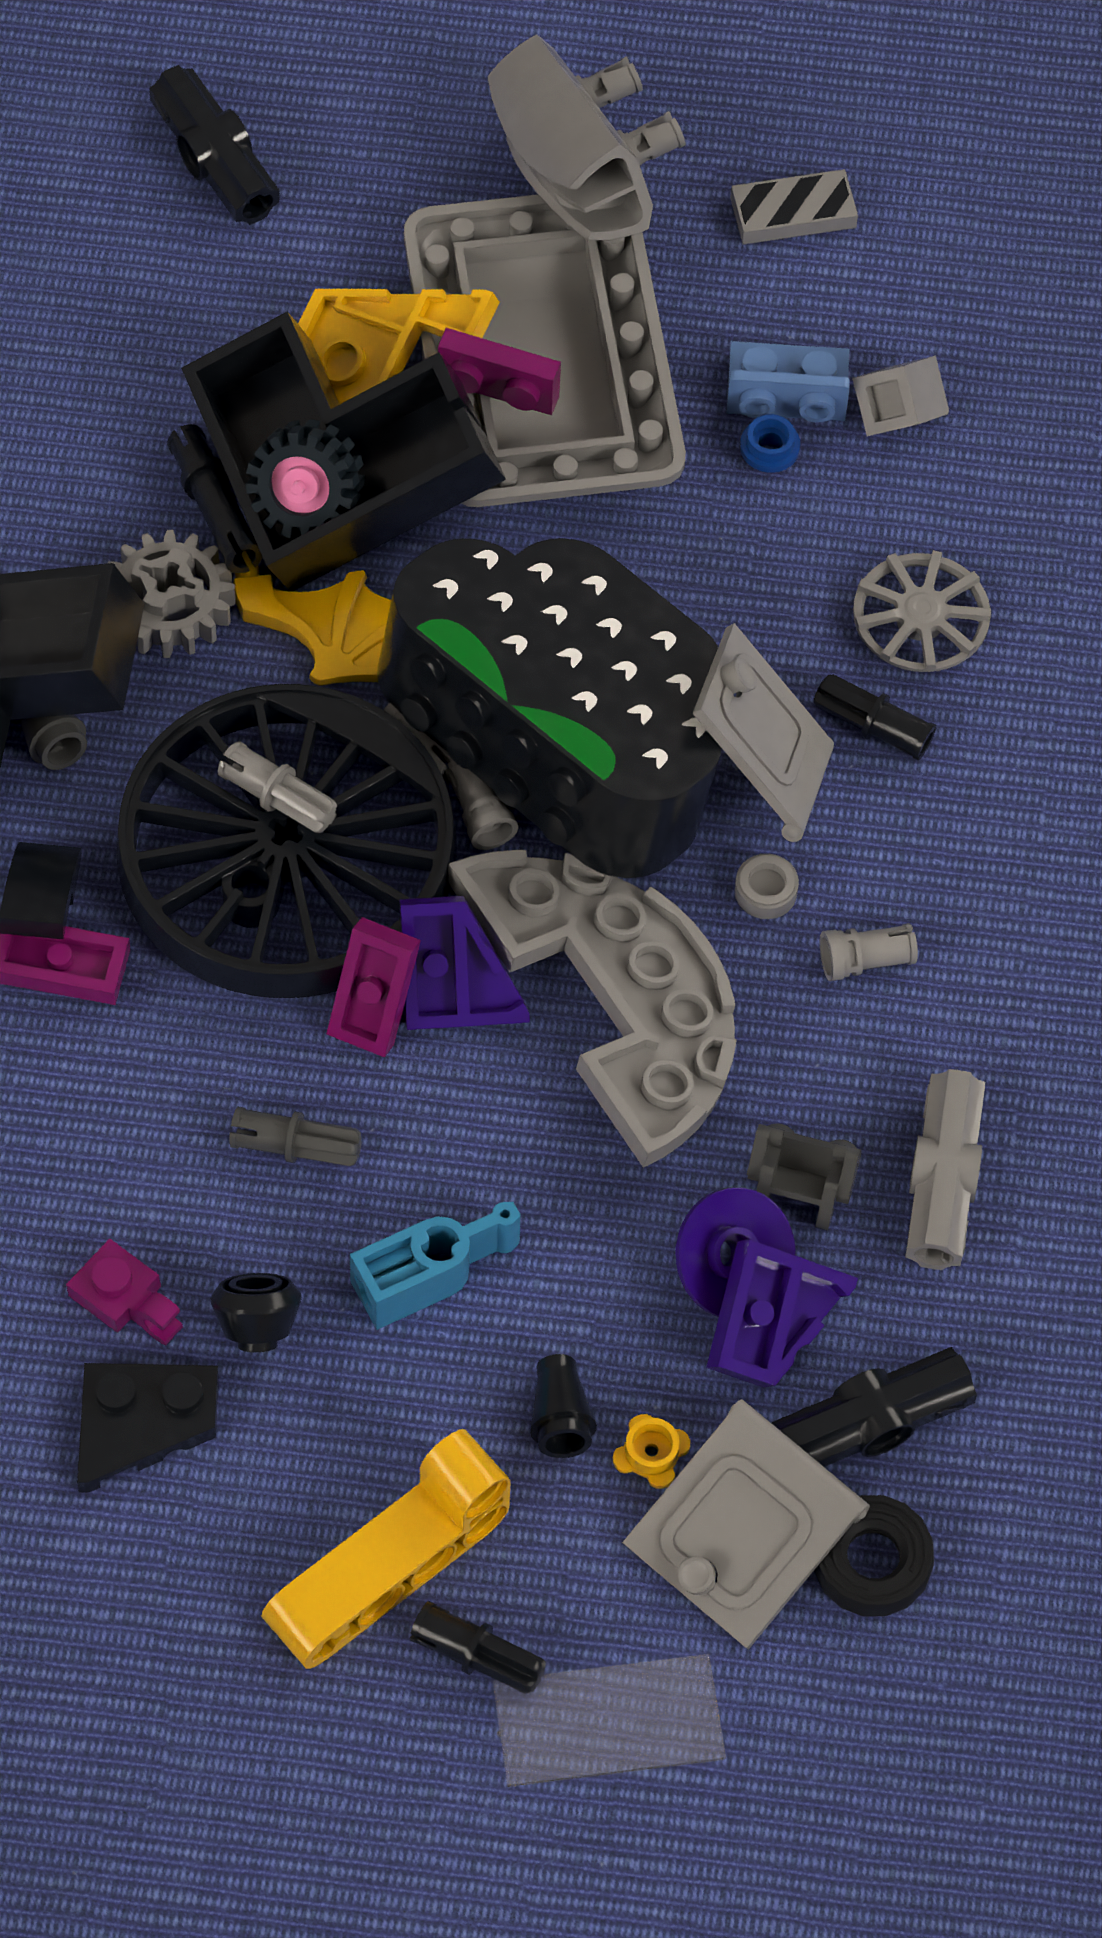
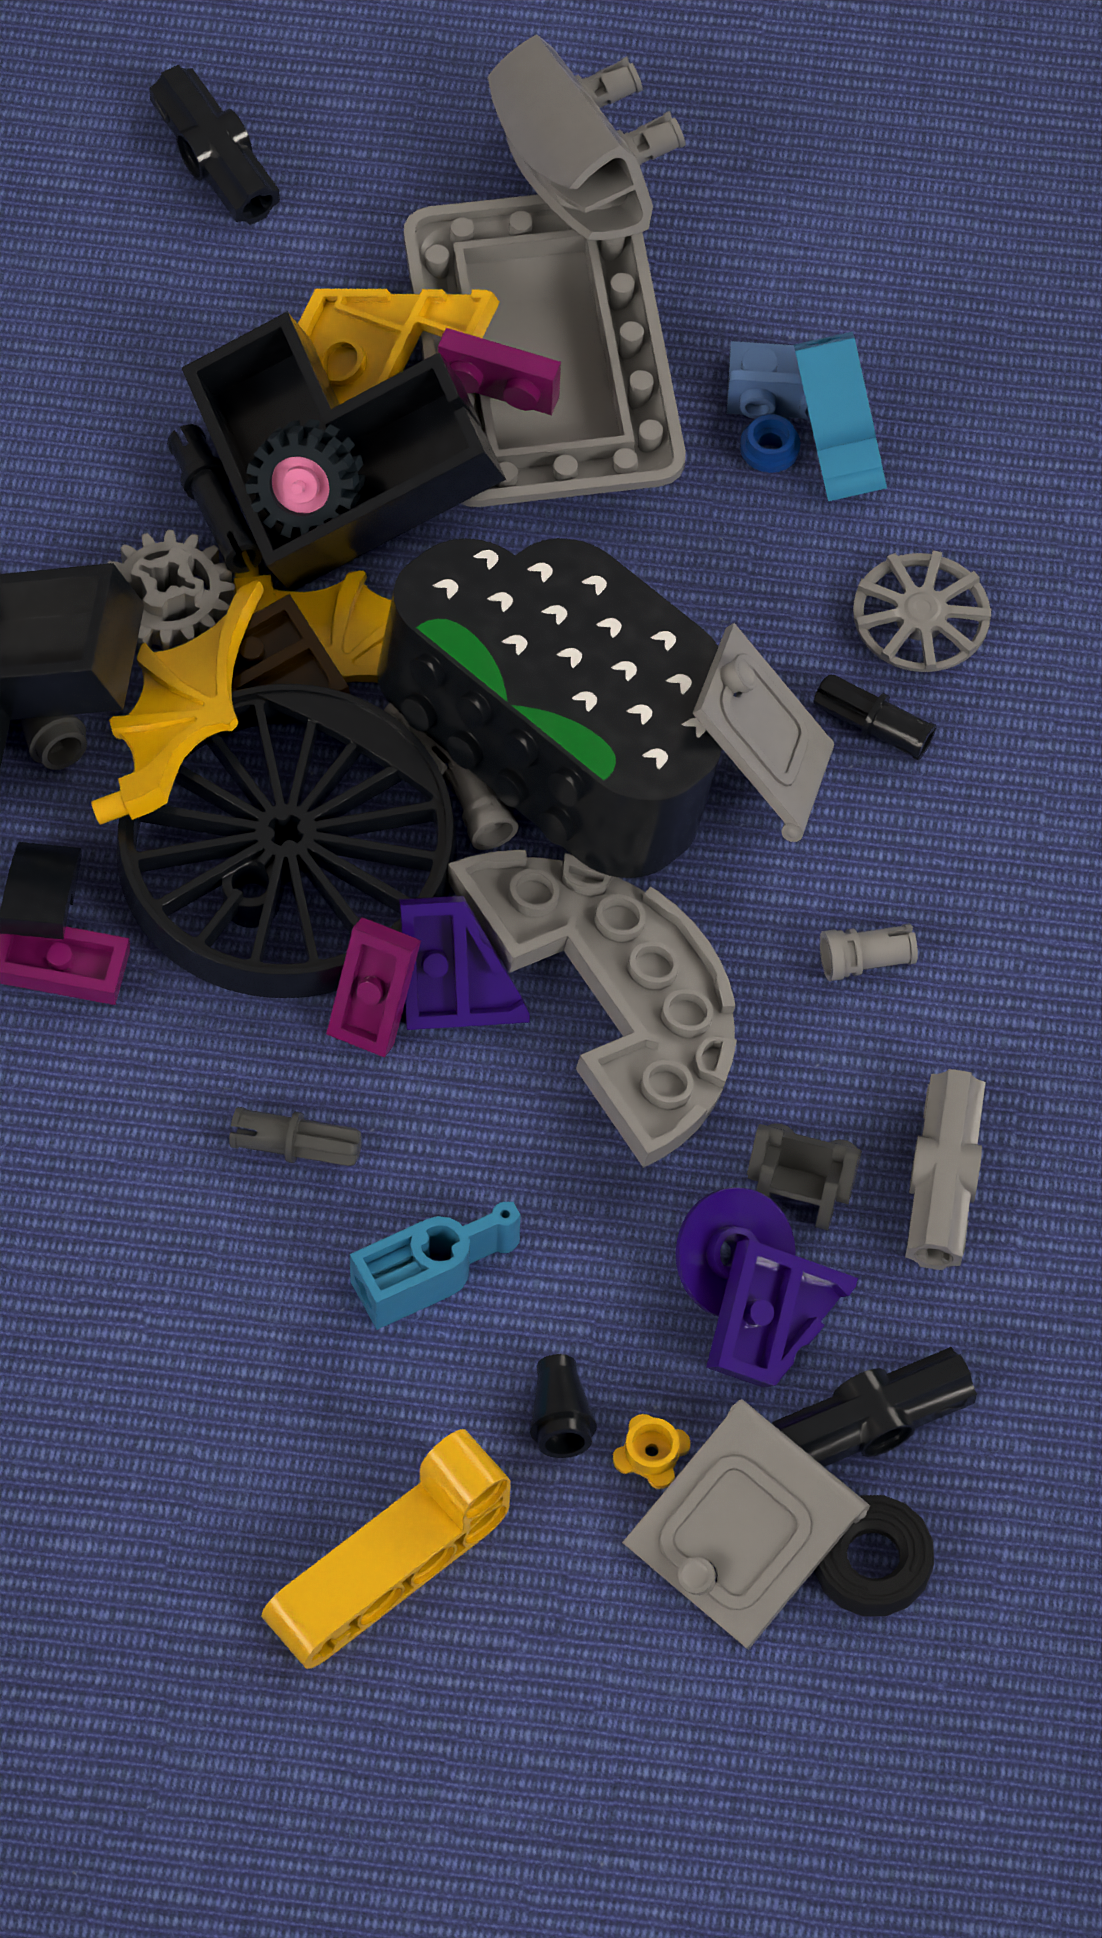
(123, 1288): magenta plate -> none
(141, 1415): black wing -> none
(180, 705): none -> yellow animal
(256, 1309): black cone -> none
(278, 788): light grey axle -> none
(283, 650): none -> dark brown wing
(477, 1648): black axle -> none
(610, 1721): clear piece -> none
(766, 886): light grey tile -> none
(794, 206): light grey tile -> none
(840, 416): none -> dark azure piece
(901, 396): light grey panel -> none

